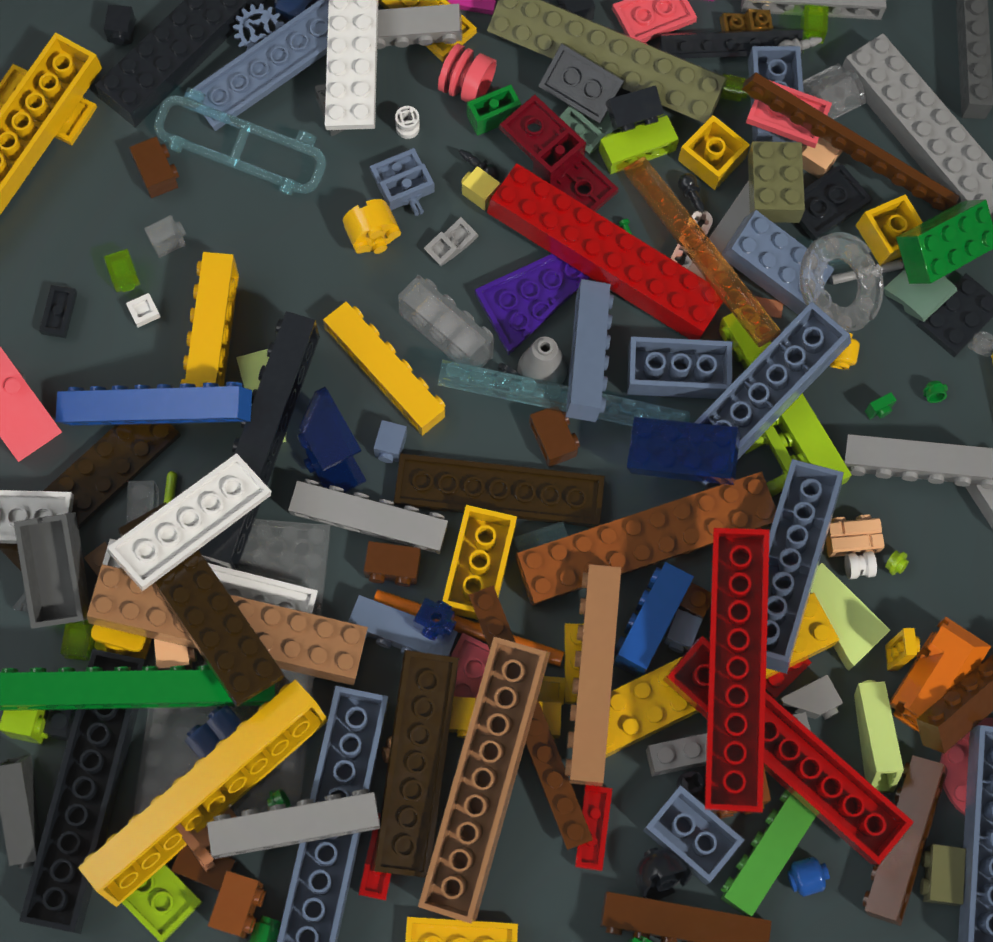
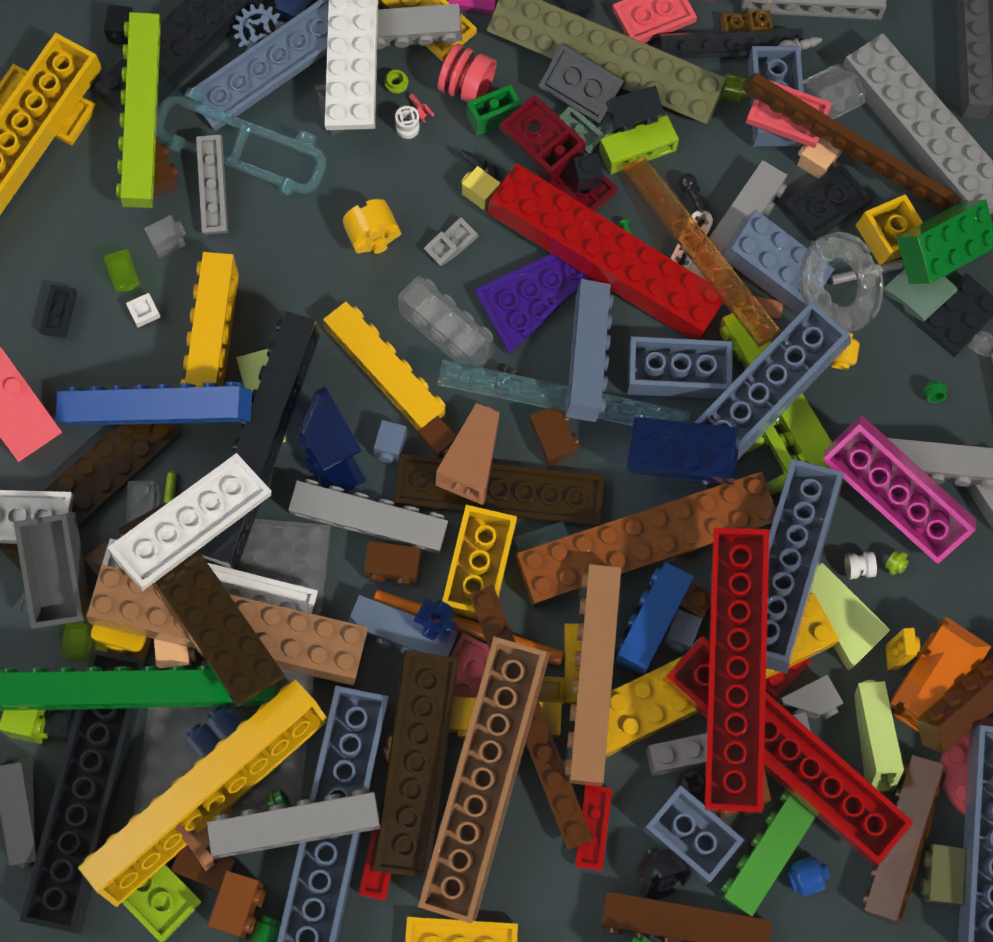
(140, 110): none -> lime brick
(212, 184): none -> light grey plate
(396, 75): none -> lime plate
(403, 180): sand blue plate -> none
(422, 109): none -> coral hand
(436, 437): none -> reddish brown brick
(470, 457): none -> nougat slope
(543, 362): light grey cone -> none
(587, 172): none -> black brick
(713, 152): yellow brick -> none
(776, 180): olive brick -> none
(814, 21): clear neon green brick -> none
(854, 536): light nougat brick -> none
(881, 406): green plate -> none
(900, 489): none -> dark pink brick

